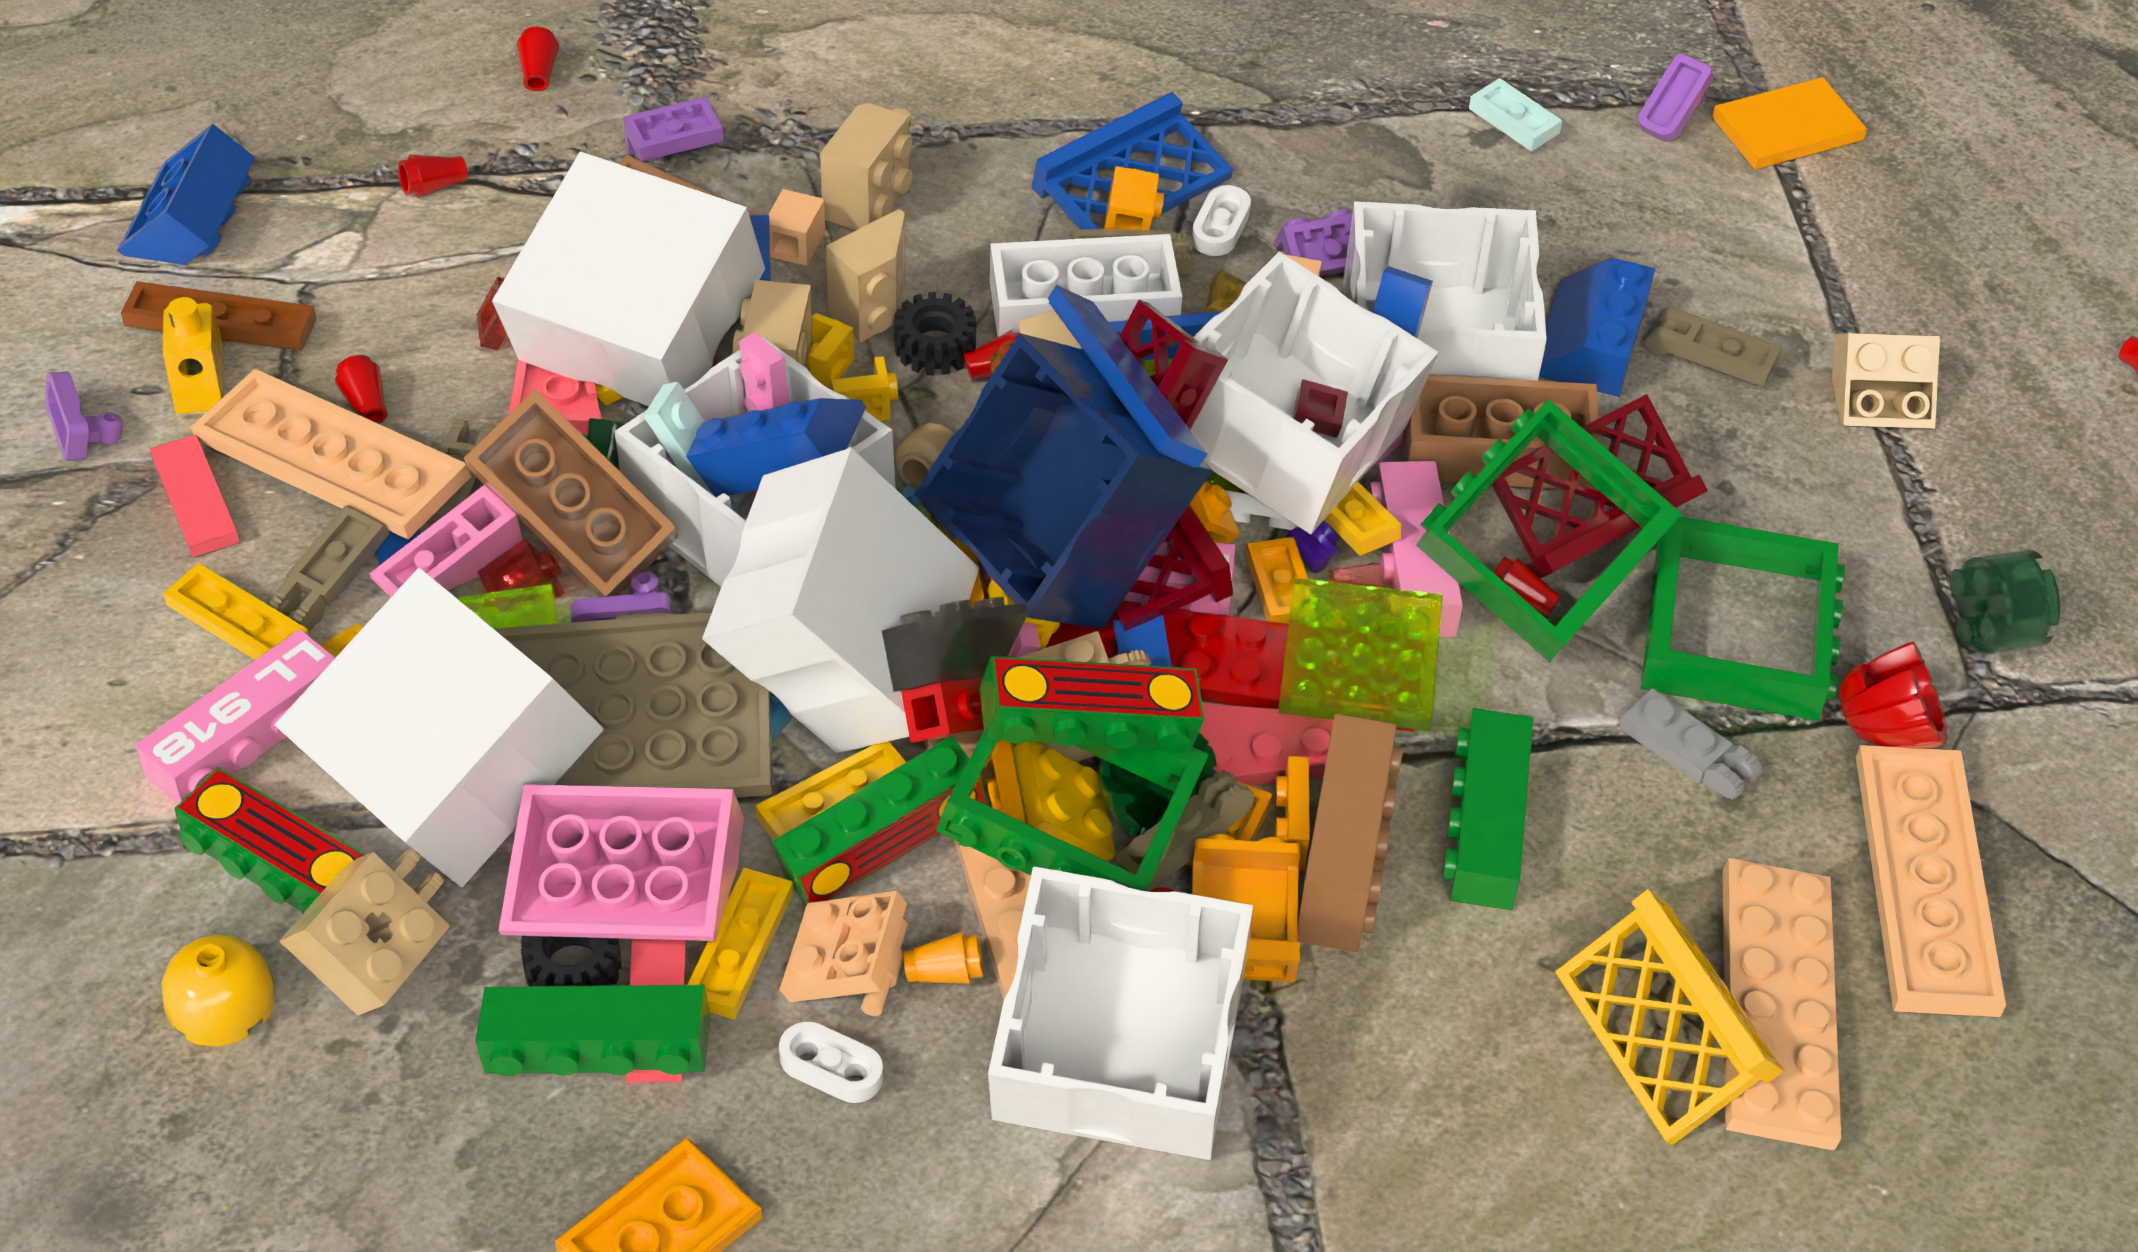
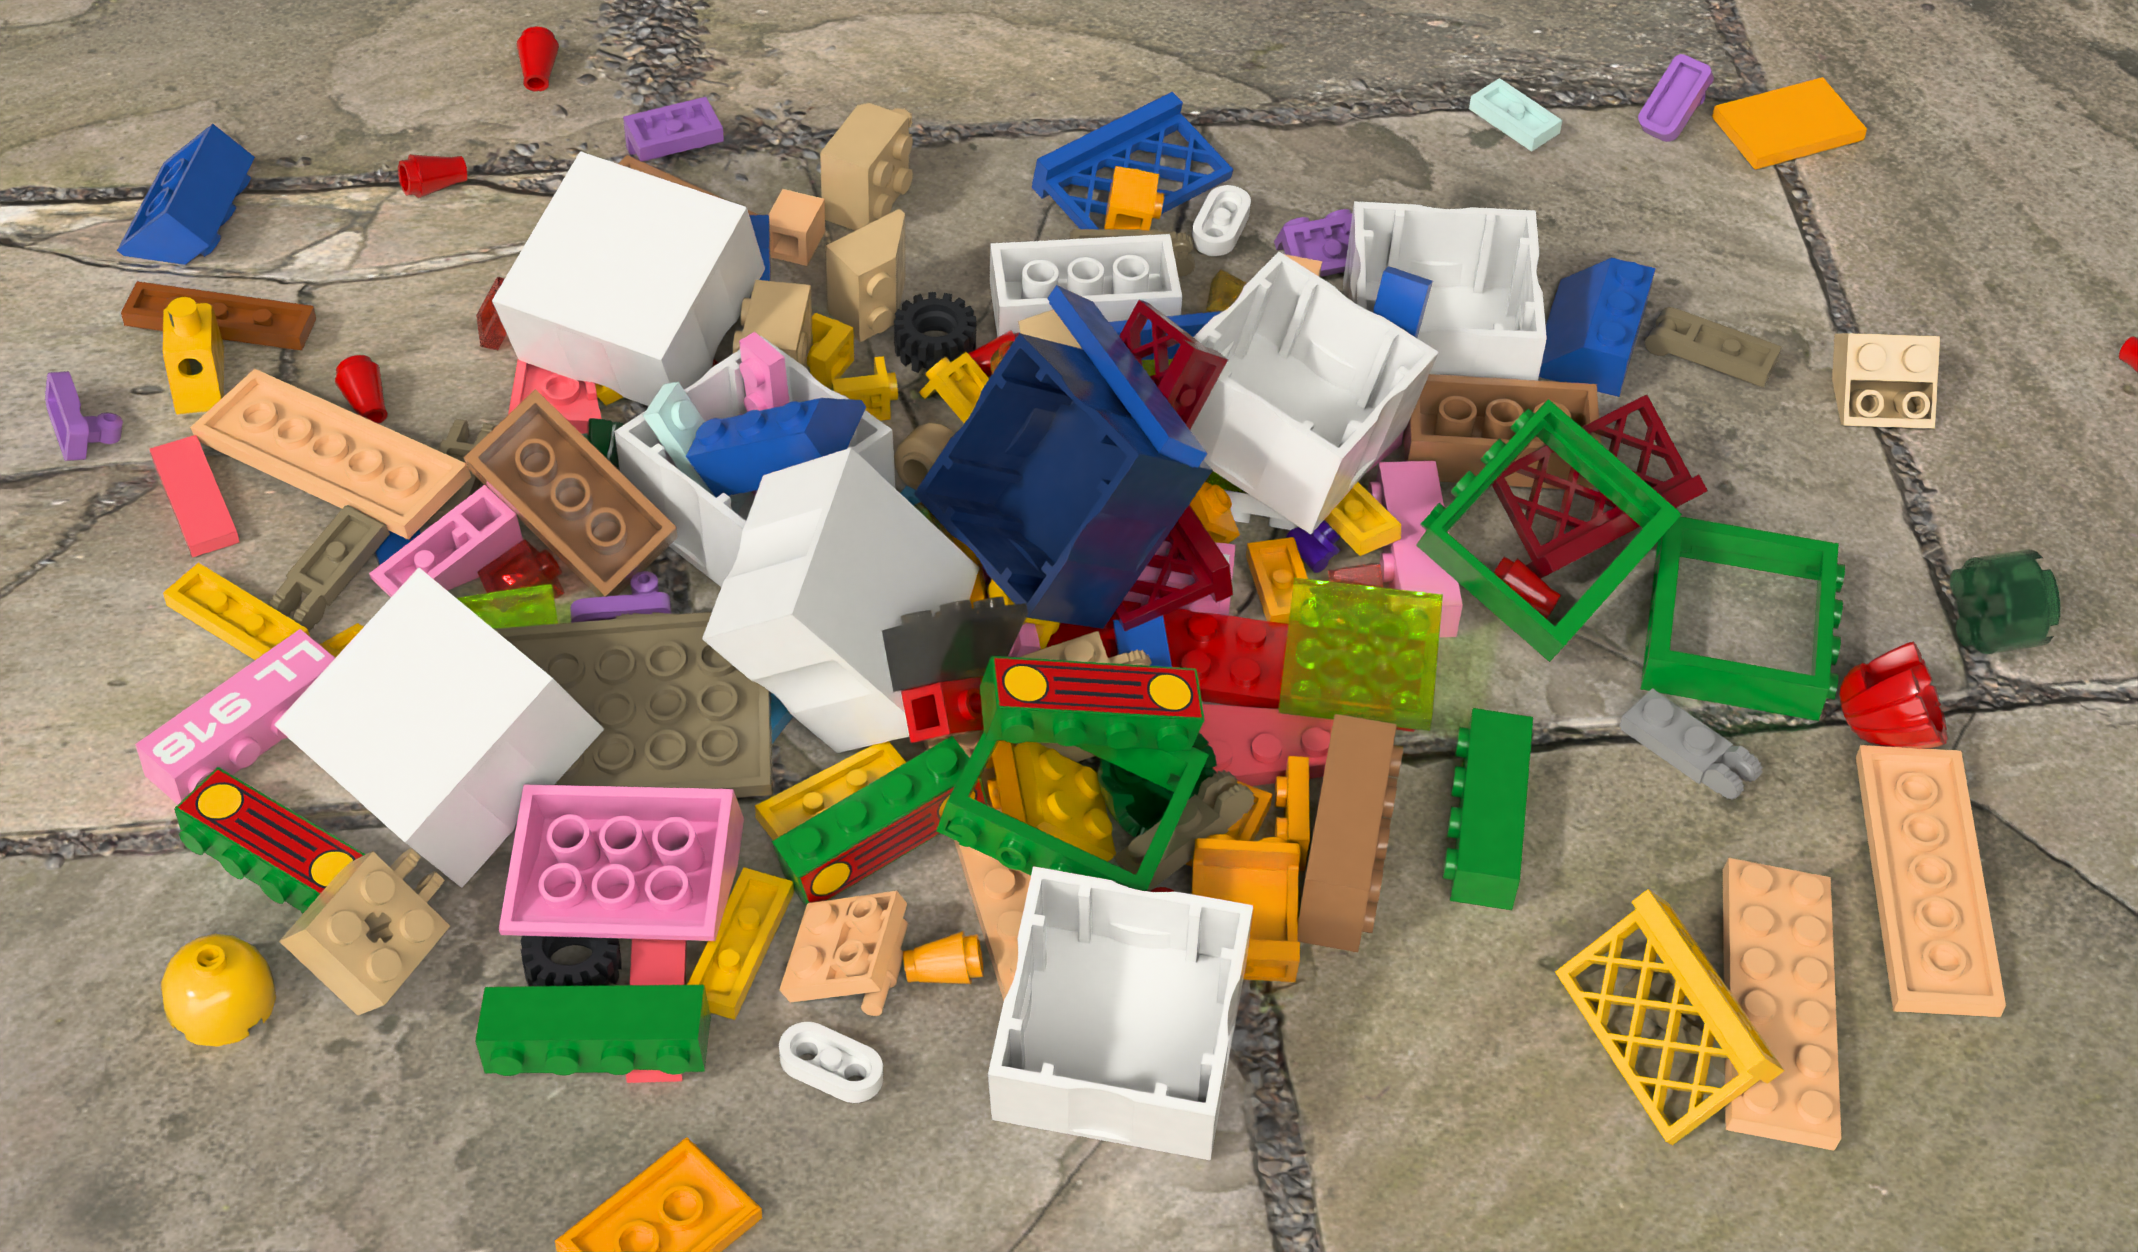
(956, 383): none -> yellow bracket
(1321, 406): dark red plate -> none

